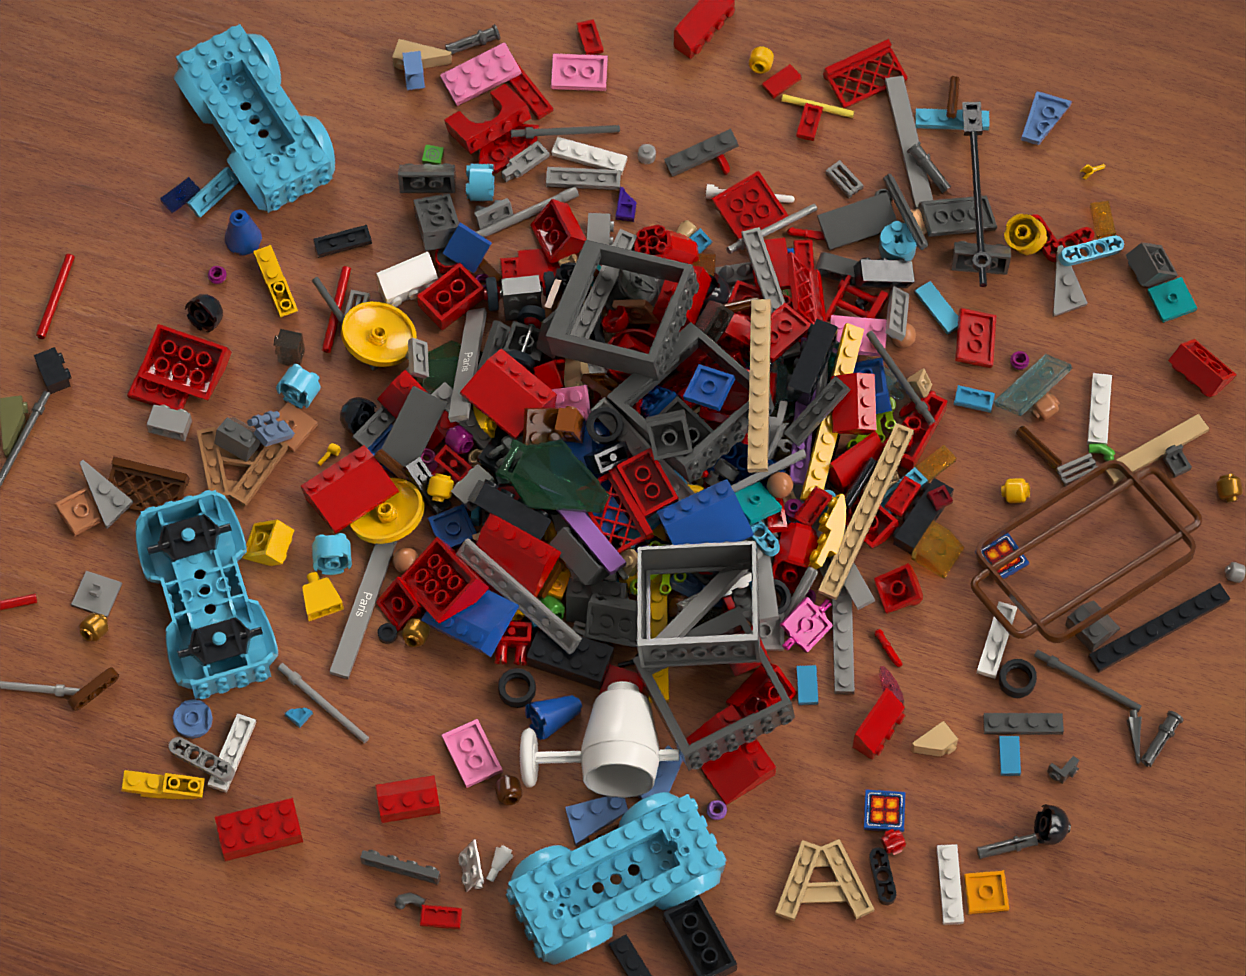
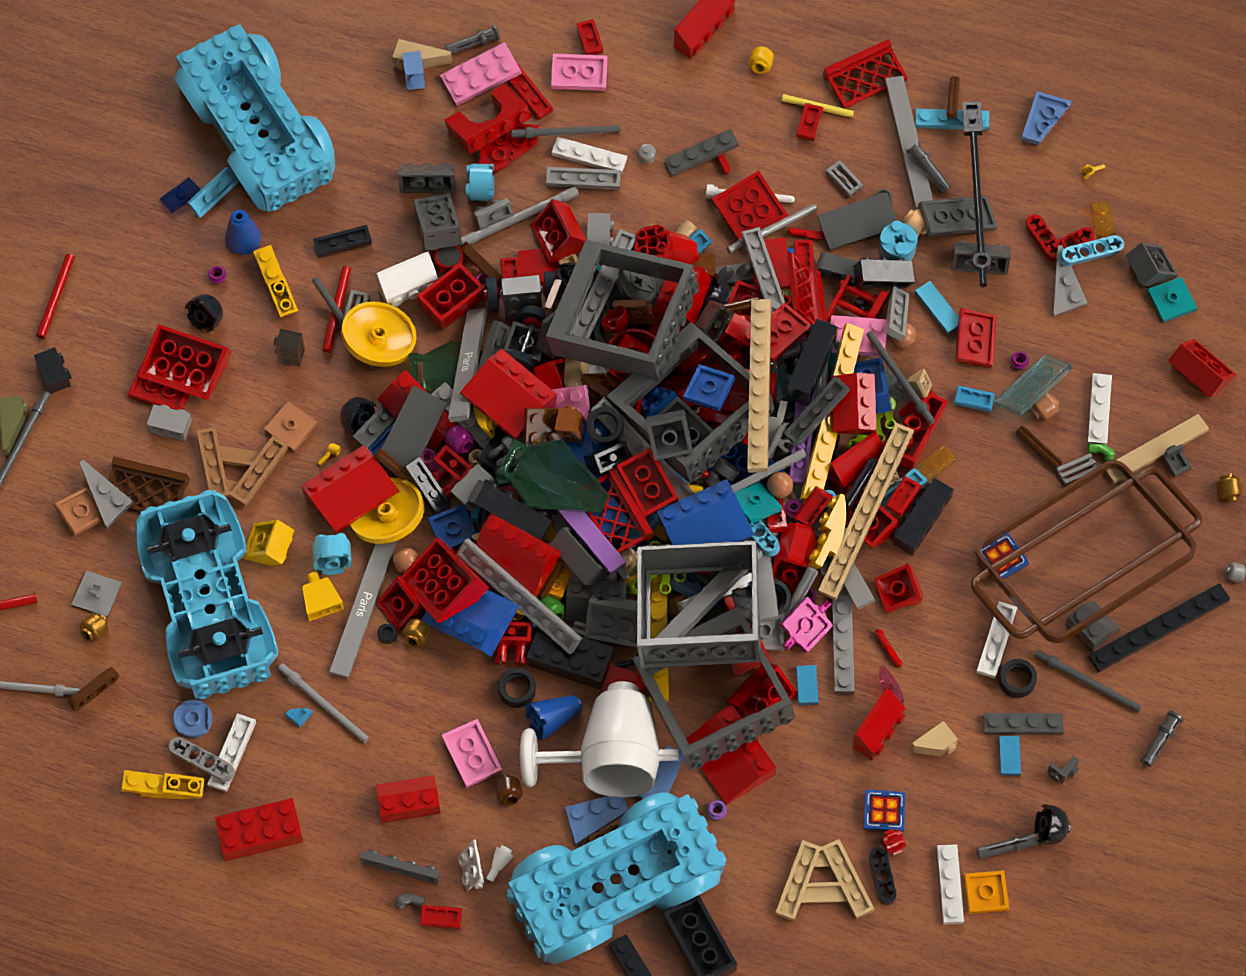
(237, 438): dark grey slope -> none
(274, 431): sand blue plate -> none
(299, 386): medium azure brick -> none
(418, 358): light grey tile -> none
(433, 155): bright green tile -> none
(440, 487): yellow head -> none
(467, 247): blue tile -> none
(525, 161): light grey hinge -> none
(626, 207): dark purple tile -> none
(781, 81): red tile -> none
(905, 212): dark grey axle -> none
(937, 550): clear yellow slope -> none
(939, 497): dark red tile -> none
(1015, 490): yellow head -> none
(1034, 237): yellow brick -> none
(1134, 726): dark grey piece -> none

